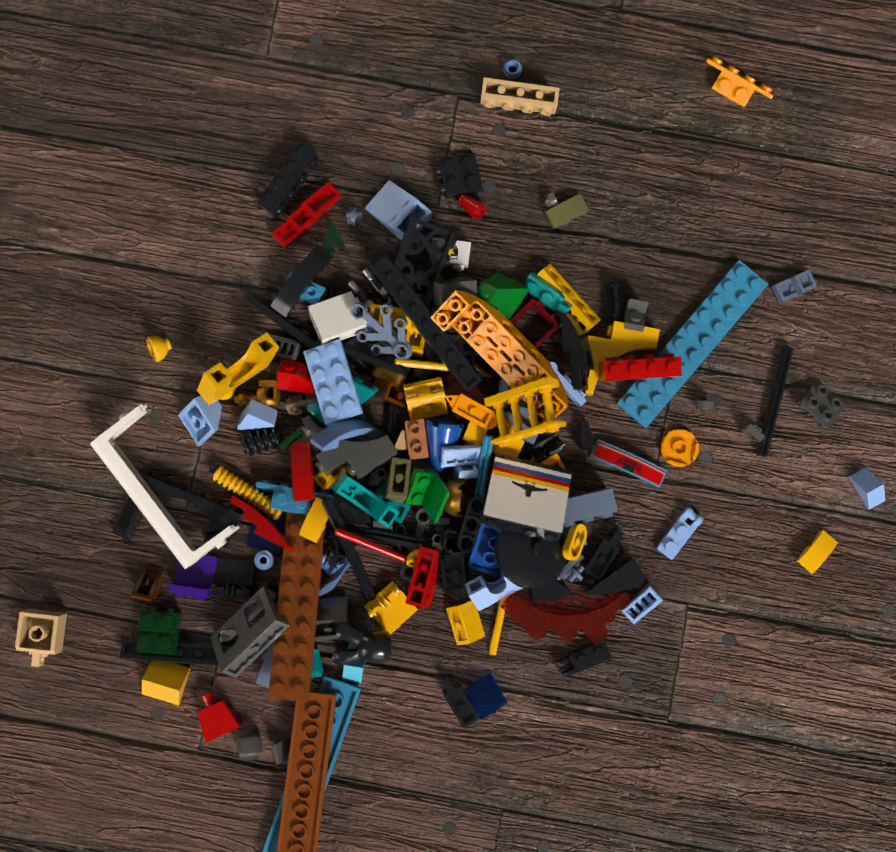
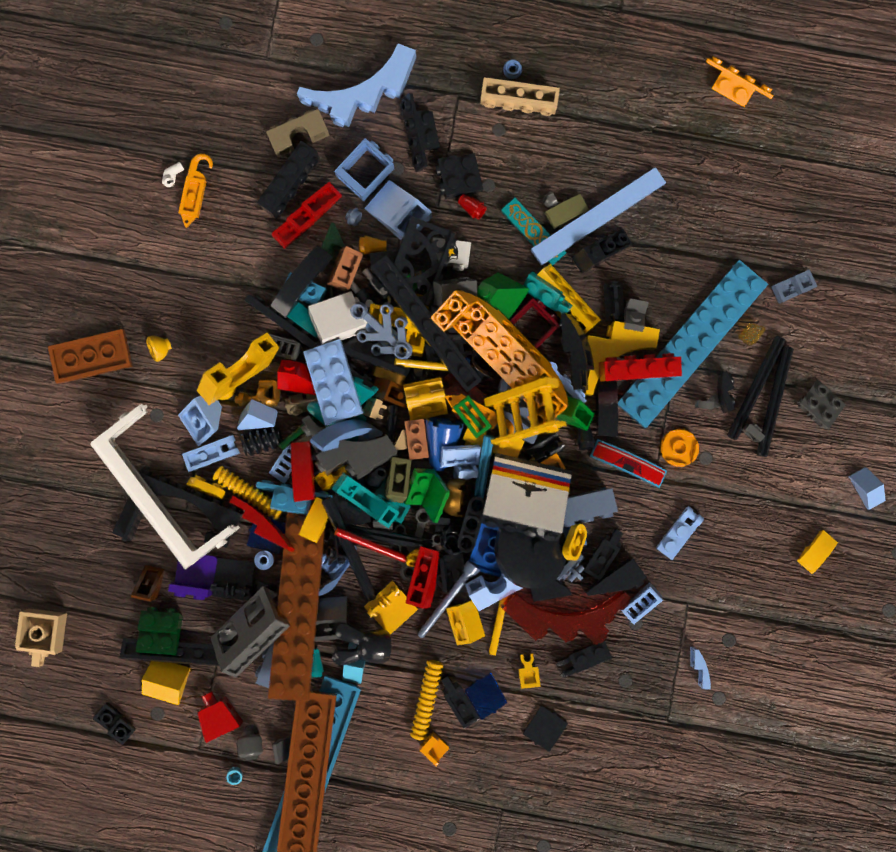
(90, 356): none -> dark orange plate
(116, 723): none -> black slope
(170, 174): none -> white arm
(193, 190): none -> light orange plate
(210, 453): none -> light blue plate
(214, 490): none -> yellow plate
(235, 778): none -> medium azure hinge
(282, 135): none -> dark tan arch
(285, 452): none -> light blue slope
(301, 317): none -> teal slope
(343, 103): none -> light blue arch
(345, 268): none -> nougat brick
(352, 184): none -> medium blue window
(371, 245): none -> light orange cone
(372, 408): none -> tan tile
(420, 131): none -> black bracket
(426, 700): none -> yellow piece
(433, 748): none -> light orange panel
(462, 403): none -> green tile
(470, 570): none -> sand blue piece
(527, 225): none -> teal tile
(528, 675): none -> yellow plate
(545, 728): none -> black piece
(576, 414): none -> green torso
(598, 216): none -> light blue tile
(601, 250): none -> black slope
(607, 408): none -> black slope
(698, 662): none -> light blue slope
(725, 384): none -> black slope
(751, 334): none -> clear yellow slope
(756, 387): none -> black axle

